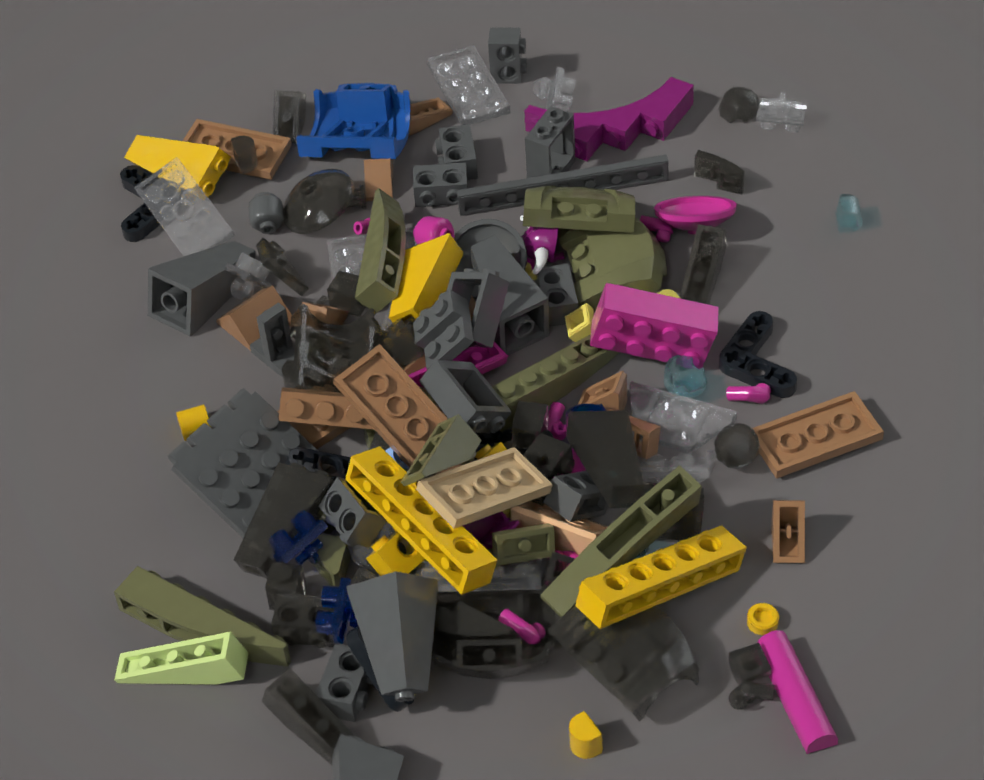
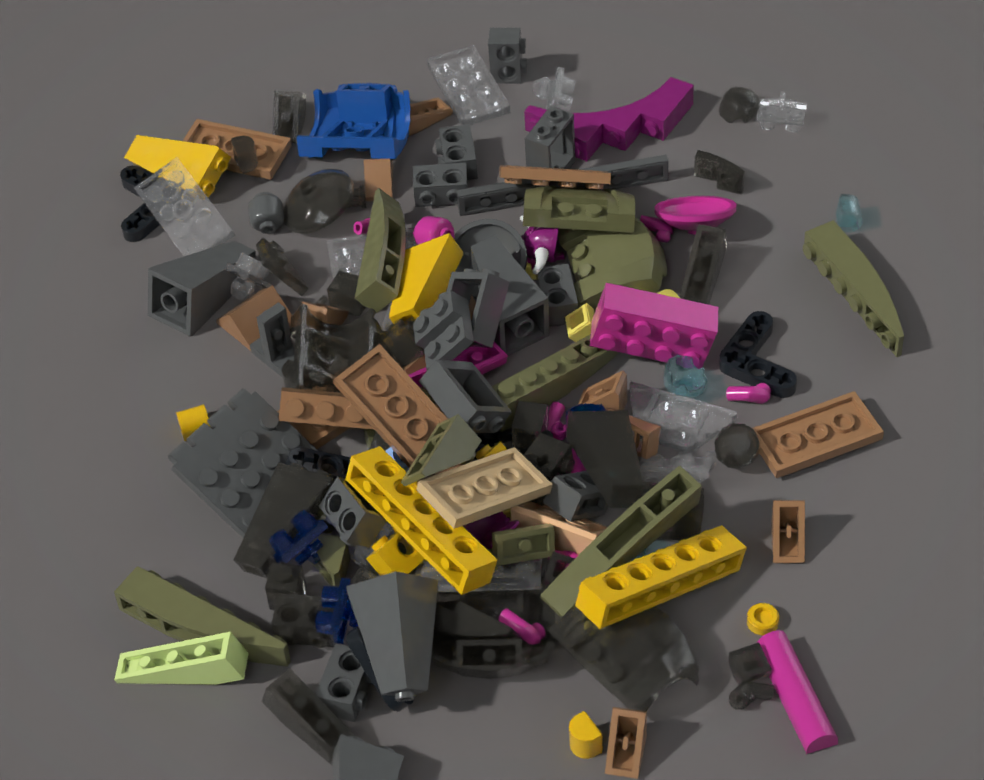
(566, 177): none -> medium nougat plate
(626, 742): none -> medium nougat slope
(855, 280): none -> olive slope

